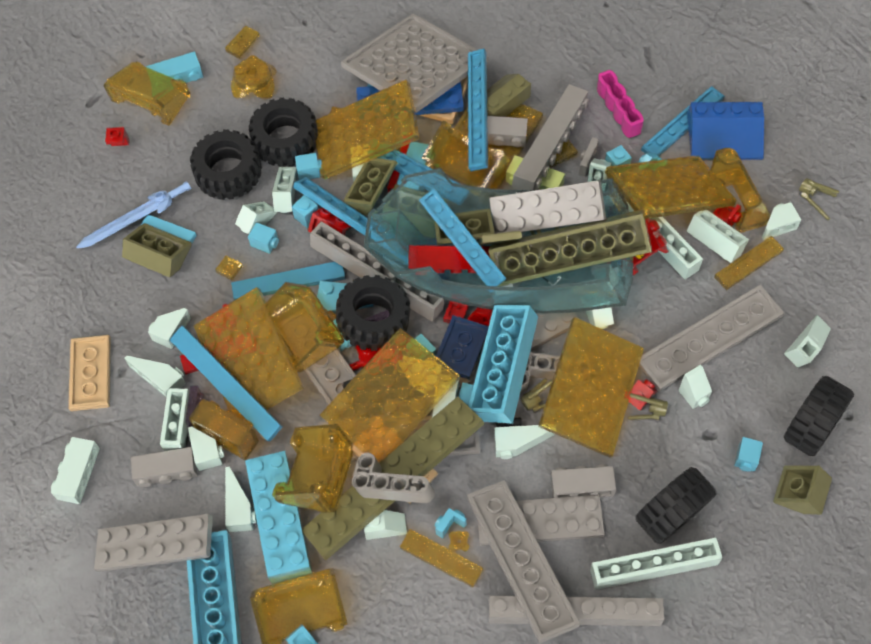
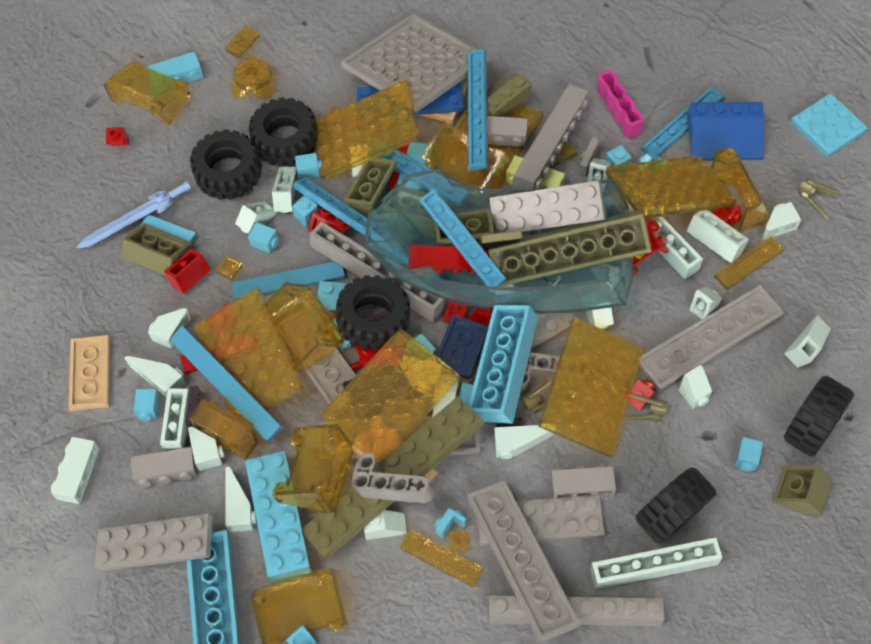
(146, 404): none -> medium azure brick
(187, 271): none -> red brick
(705, 302): none -> light aqua slope
(828, 125): none -> medium azure plate

